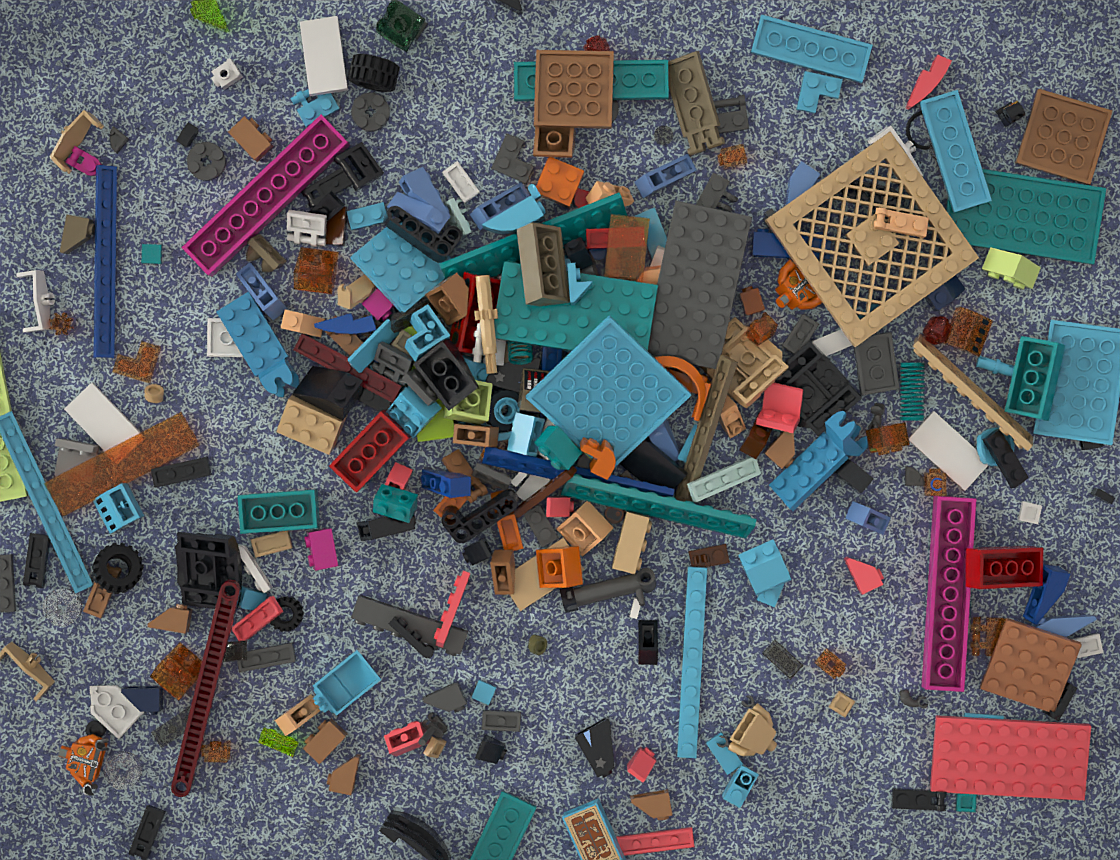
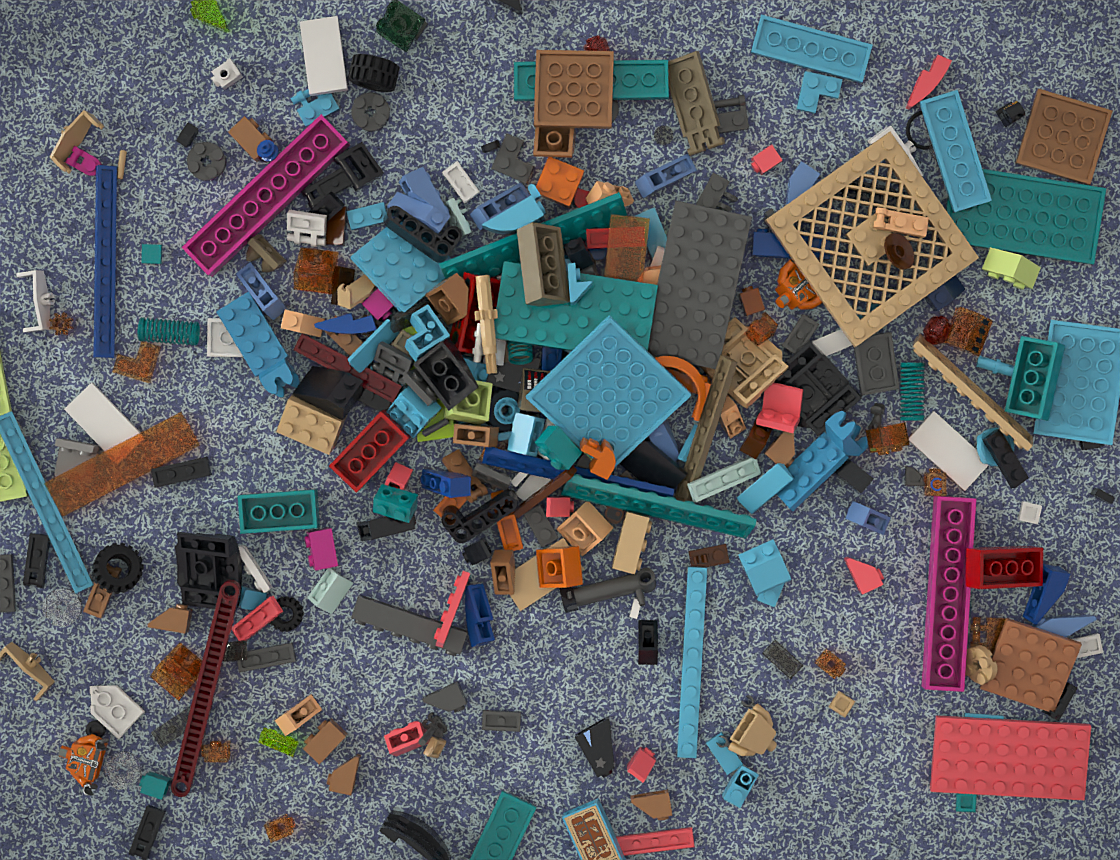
(75, 233): dark tan slope -> none
(117, 139): dark grey tile -> none
(118, 507): medium azure slope -> none
(121, 164): none -> tan piece
(145, 698): dark blue slope -> none
(154, 393): tan tile -> none
(154, 785): none -> teal brick
(194, 337): none -> teal piece
(267, 150): none -> blue wheel
(271, 543): tan tile -> none
(274, 832): none -> clear orange brick
(330, 590): none -> light aqua panel
(342, 276): none -> dark brown plate
(344, 684): medium azure piece -> none
(412, 638): black plate -> none
(435, 427): none -> dark grey piece
(478, 615): none -> blue slope
(483, 692): medium azure tile -> none
(490, 146): none -> black tile
(490, 750): black slope -> none
(537, 644): olive tile -> none
(732, 157): clear orange brick -> none
(765, 487): none -> medium azure slope
(766, 160): none -> coral brick
(899, 251): none -> reddish brown dish
(907, 700): dark grey arm -> none
(917, 799): black plate -> none
(974, 671): none -> tan plate

